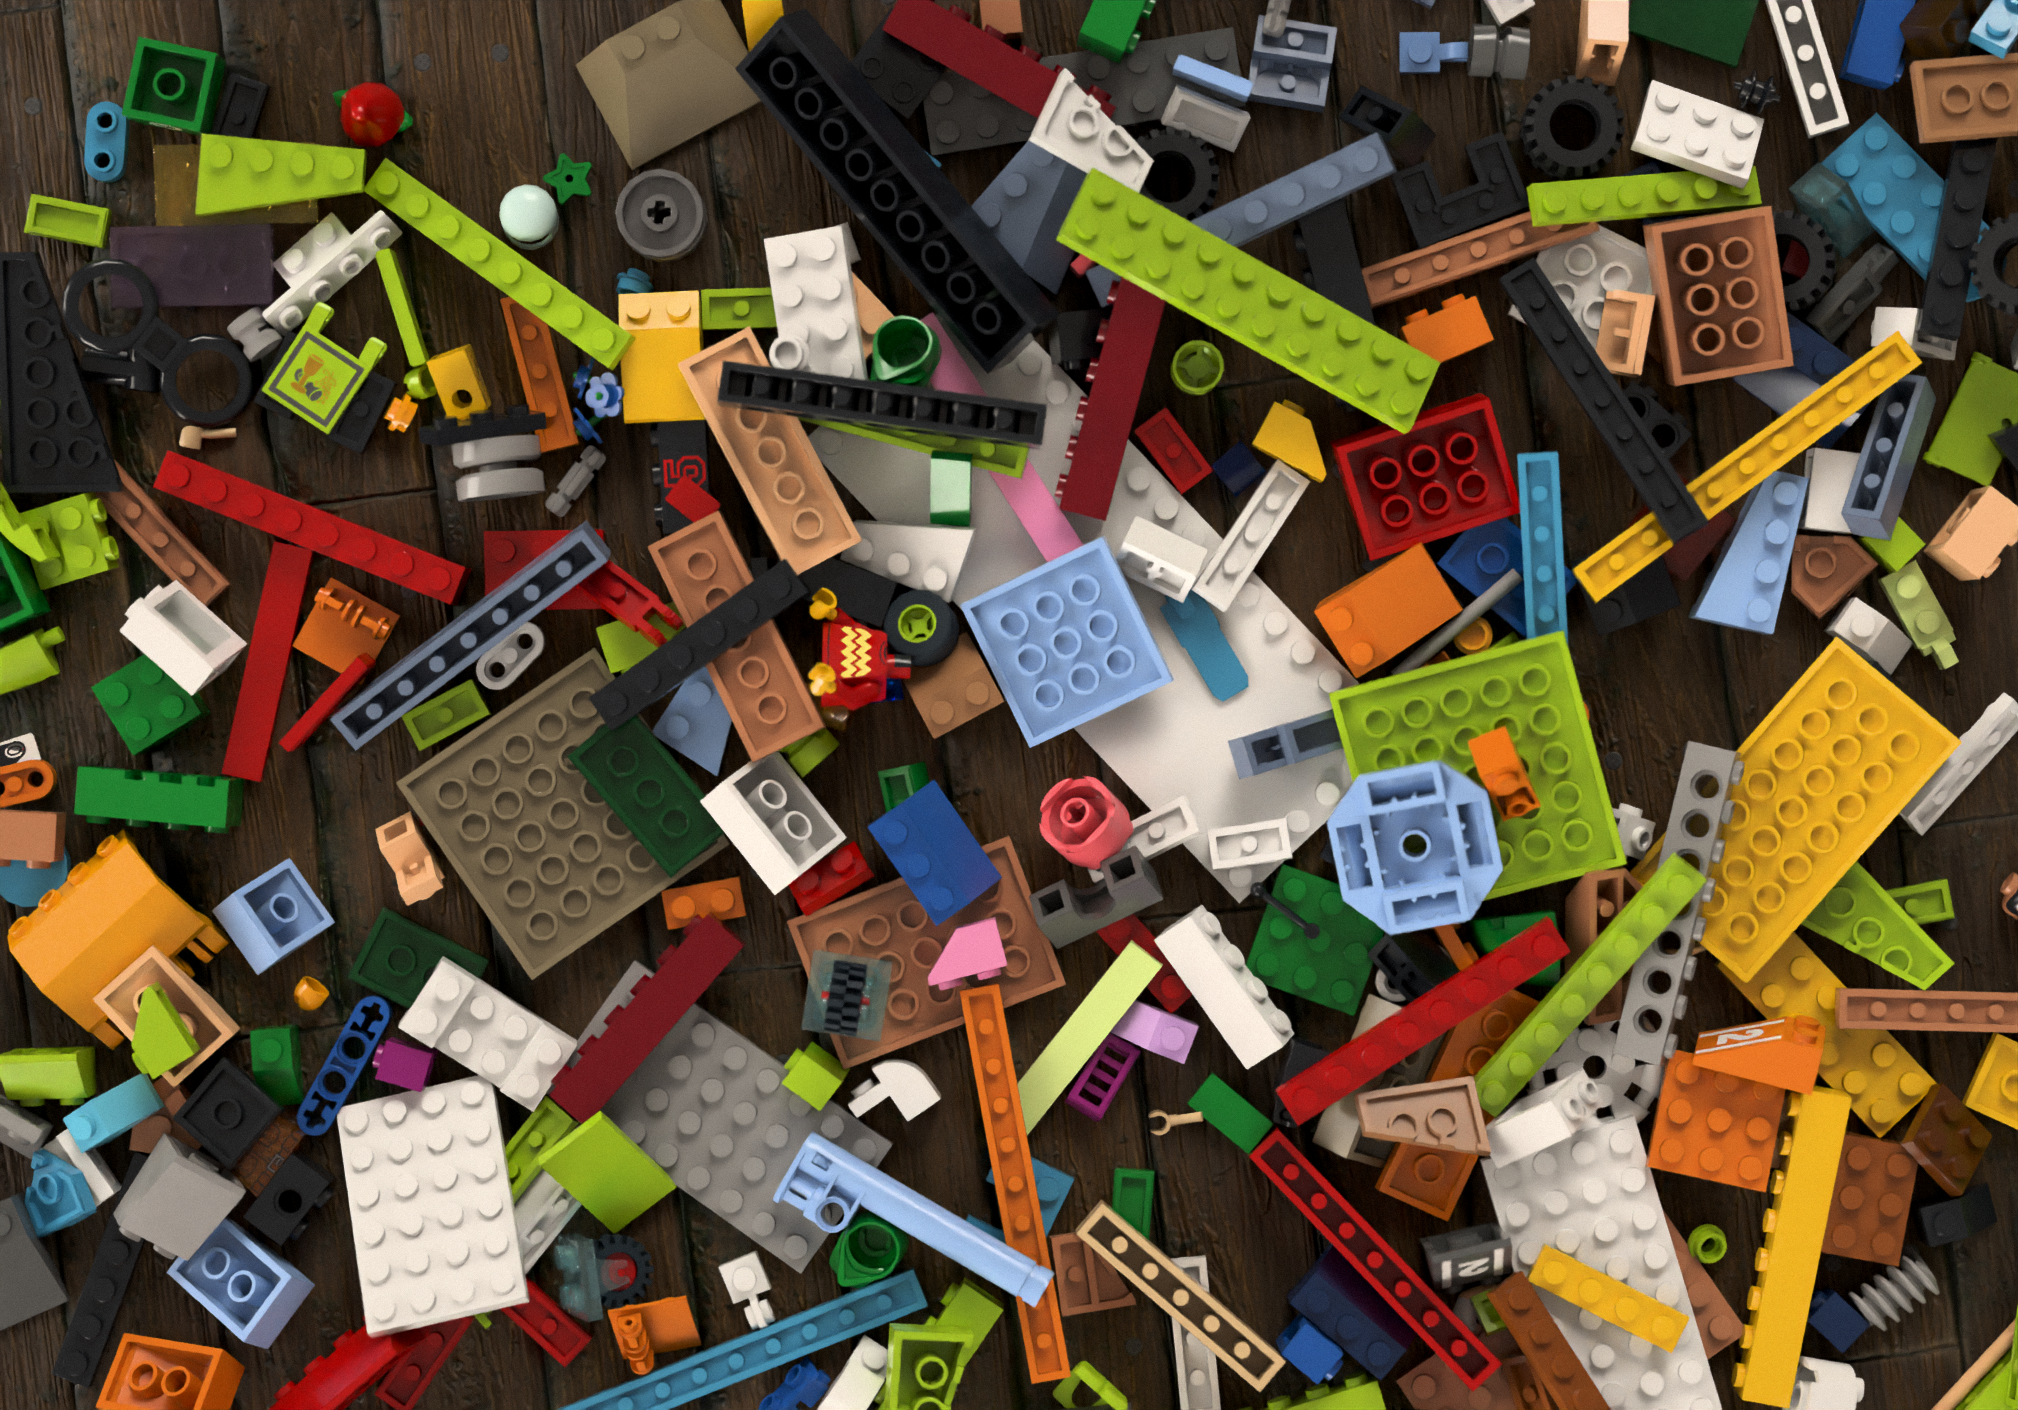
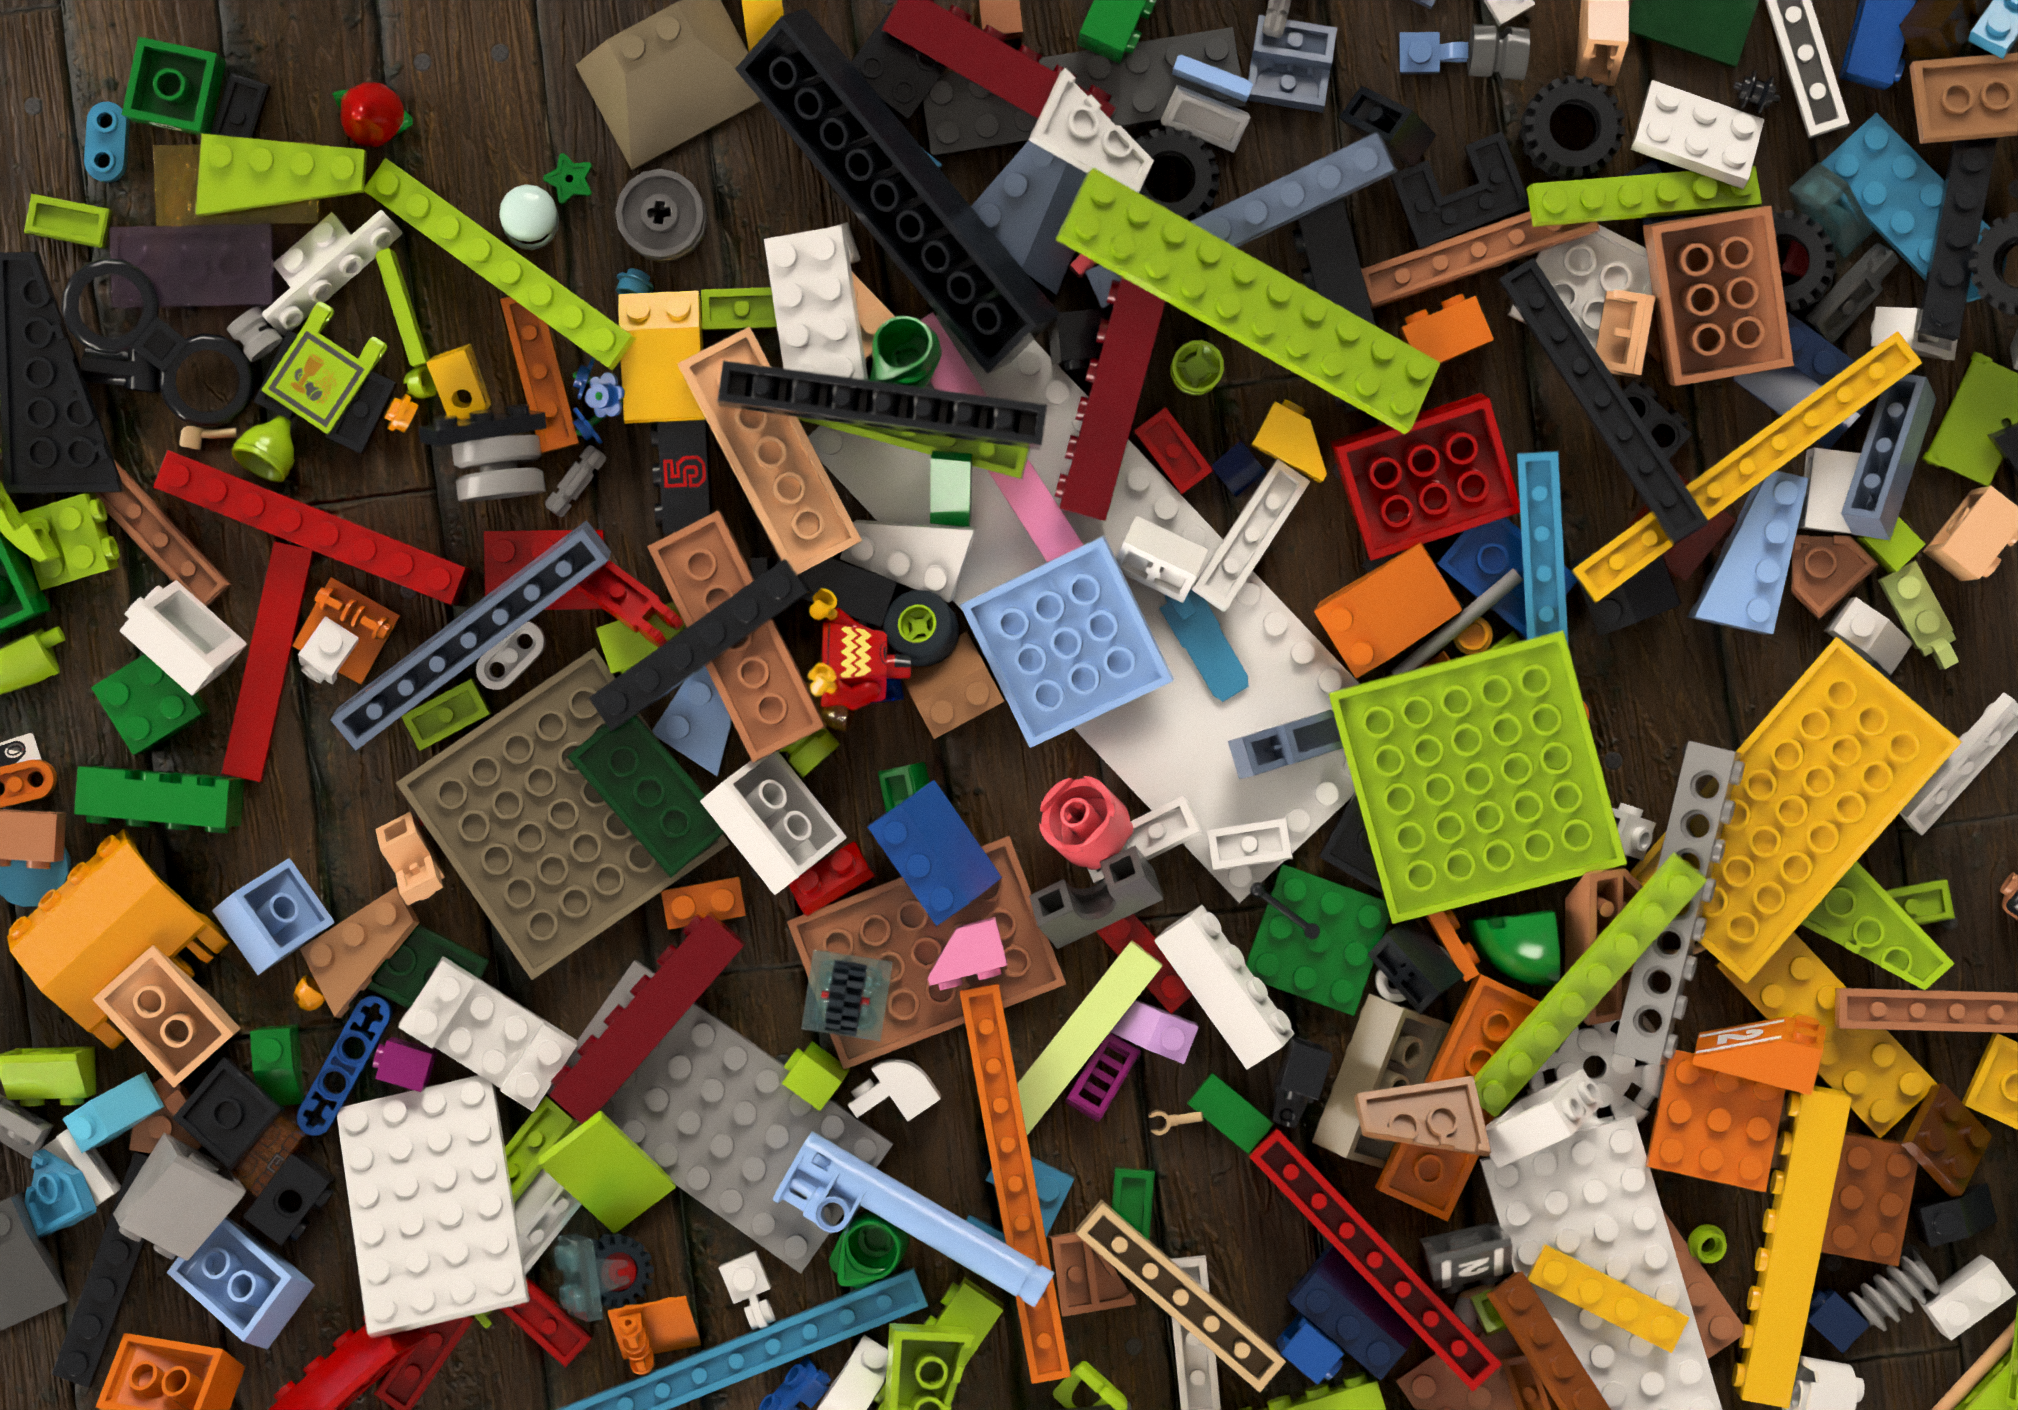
(160, 1034): lime slope -> none
(267, 449): none -> lime helmet
(326, 651): none -> white bracket
(328, 702): red tile -> none
(355, 948): none -> medium nougat wing
(692, 500): red sticker -> none
(789, 352): white plate -> none
(1407, 888): light blue piece -> none
(1422, 1020): red plate -> none
(1503, 773): orange slope -> none
(1967, 1297): none -> white brick

